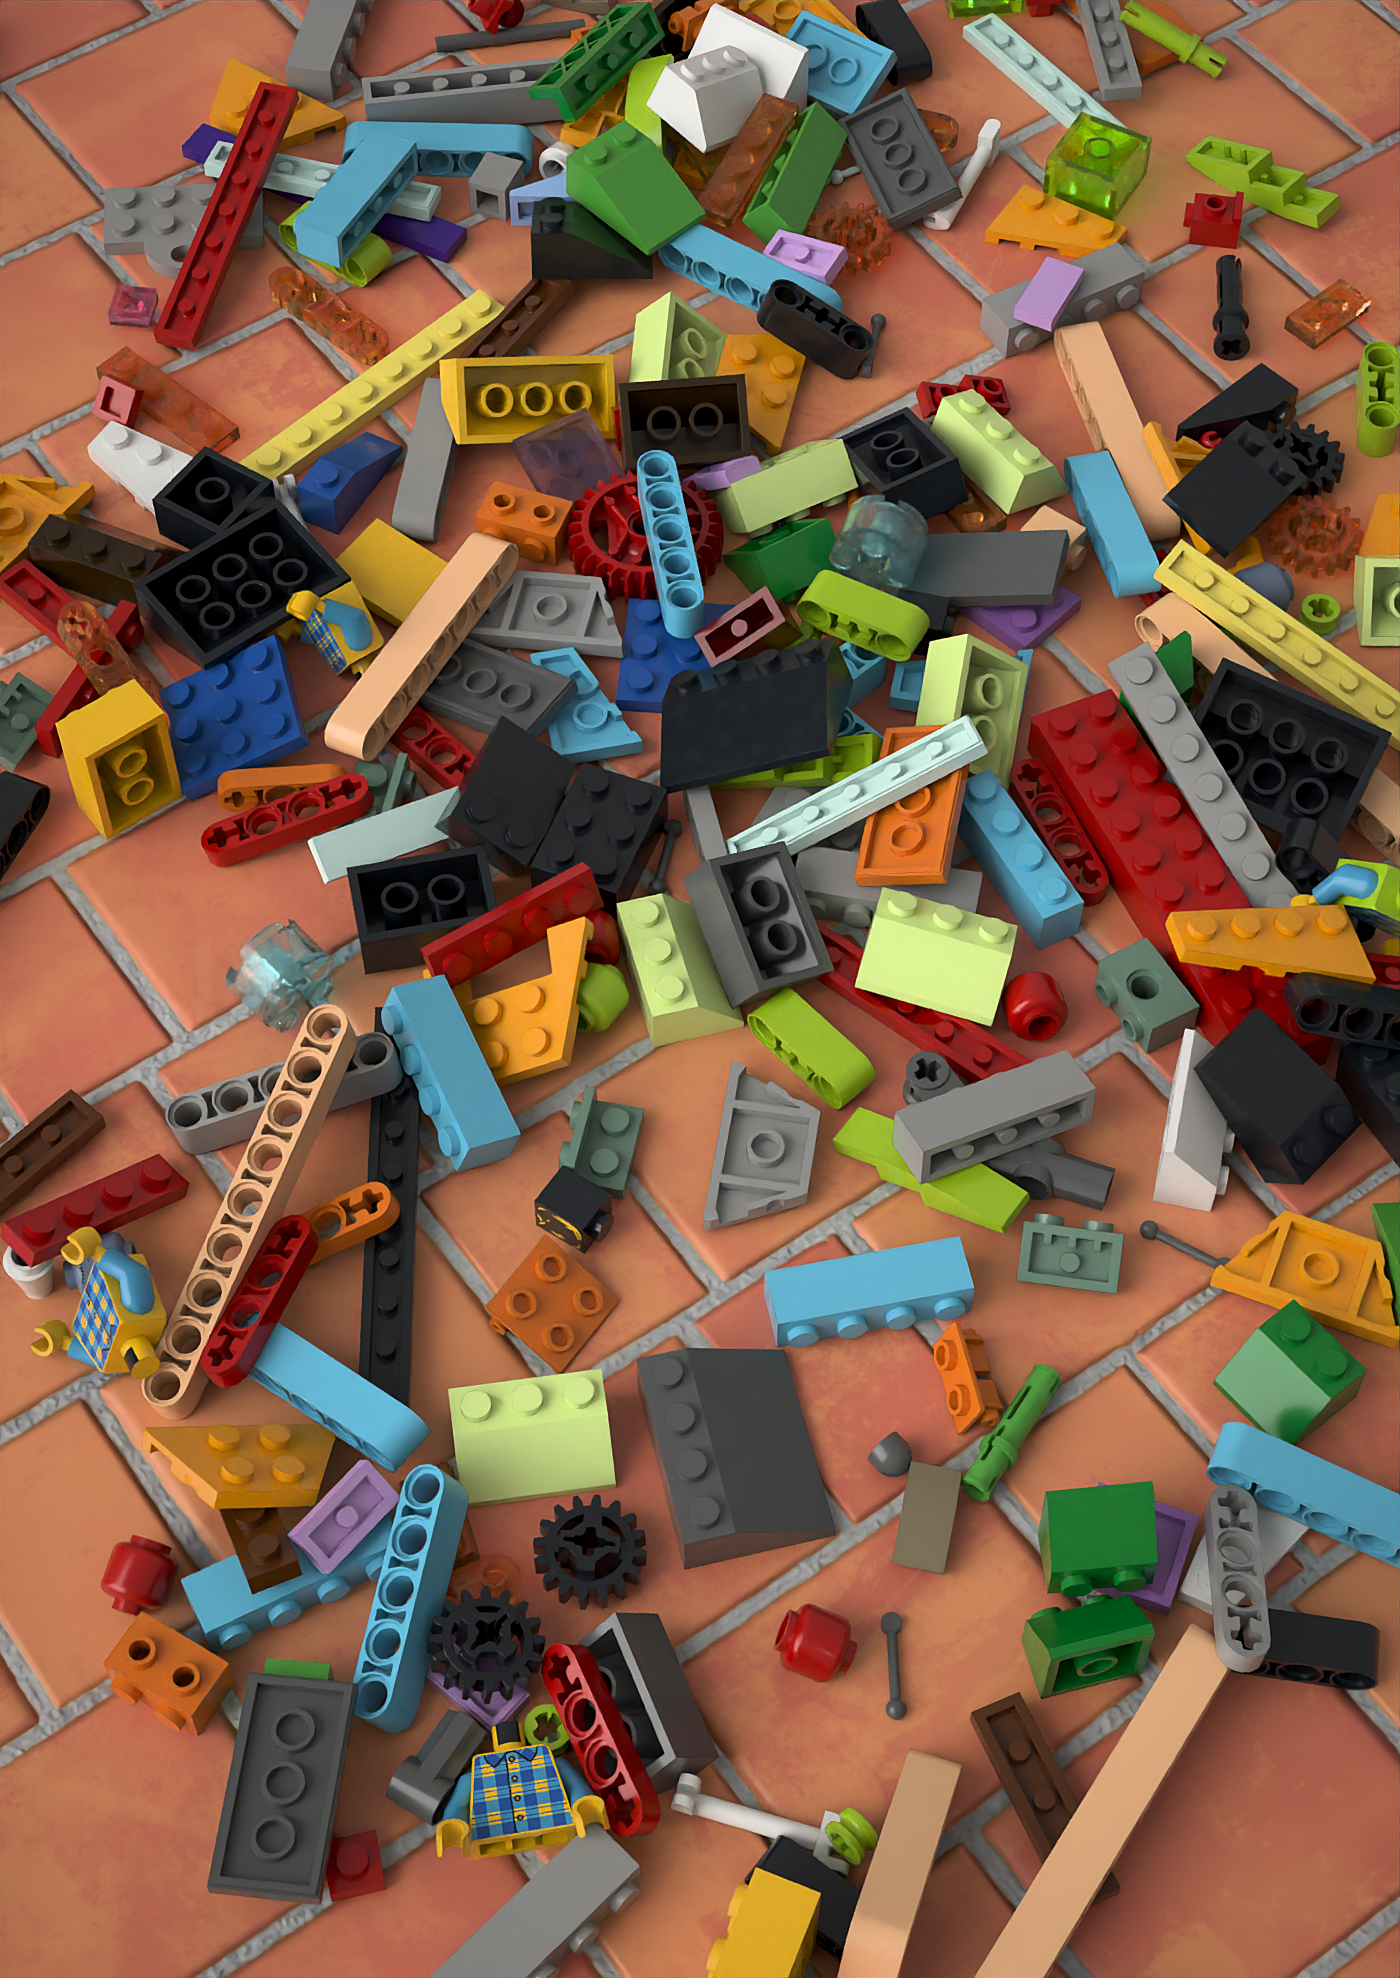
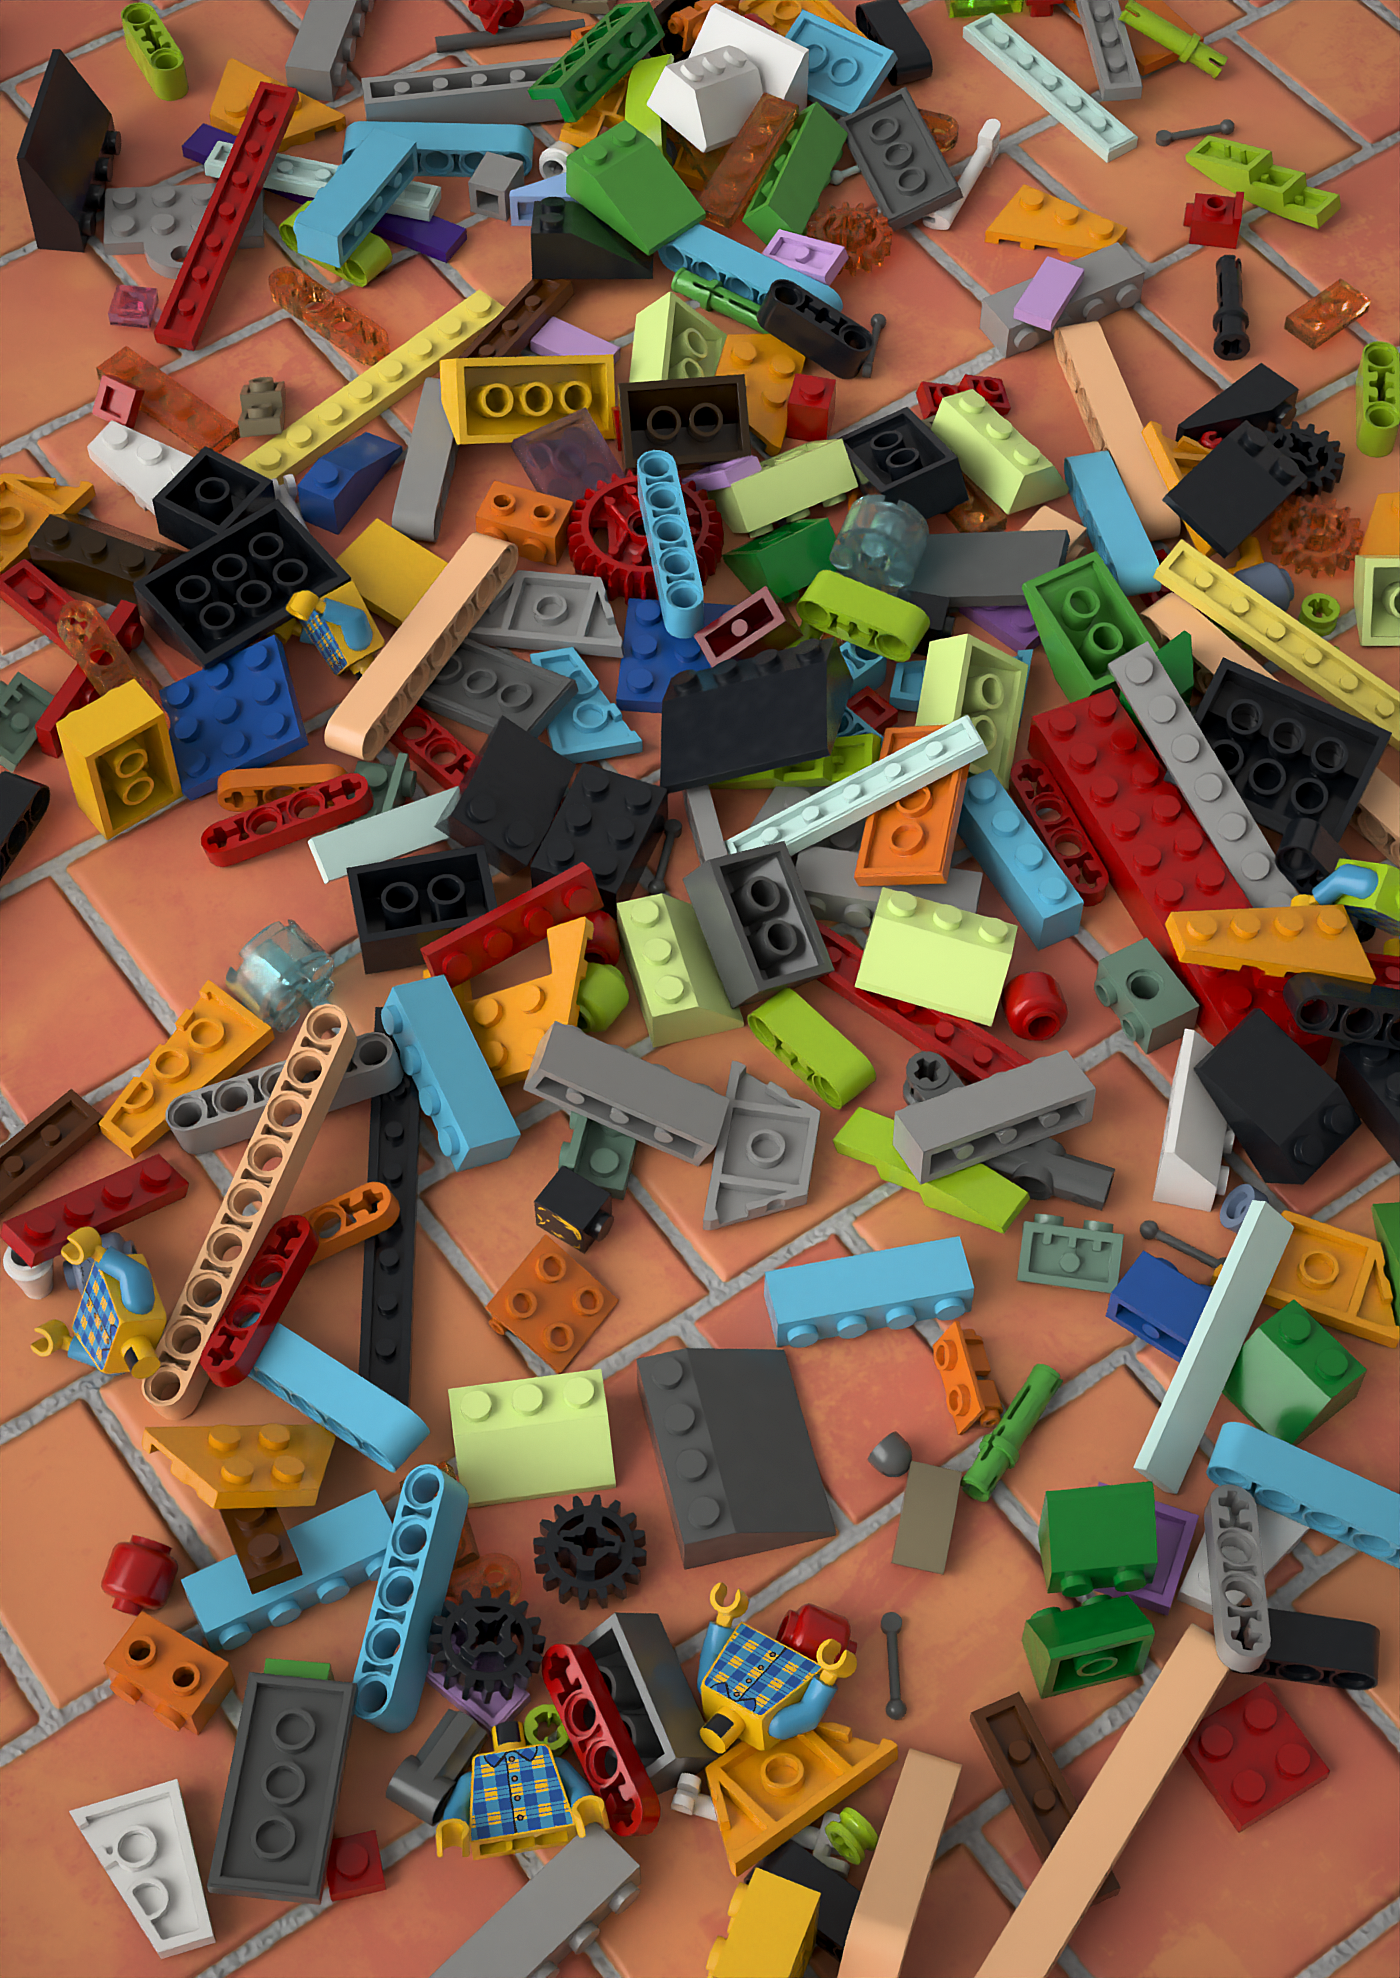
(66, 158): none -> black slope
(152, 1863): none -> white wing
(154, 51): none -> lime beam
(203, 1050): none -> light orange wing
(262, 407): none -> dark tan slope
(344, 1516): lavender plate -> none
(564, 339): none -> lavender tile
(626, 1093): none -> light grey brick
(715, 297): none -> bright green pin
(758, 1685): none -> torso
(780, 1791): none -> light orange wing
(810, 408): none -> red brick
(873, 709): none -> red plate
(1084, 624): none -> bright green slope
(1097, 165): clear neon green brick -> none
(1158, 1304): none -> blue brick
(1164, 137): none -> dark grey hinge
(1214, 1347): none -> light aqua tile
(1237, 1205): none -> sand blue tile
(1253, 1757): none -> red plate

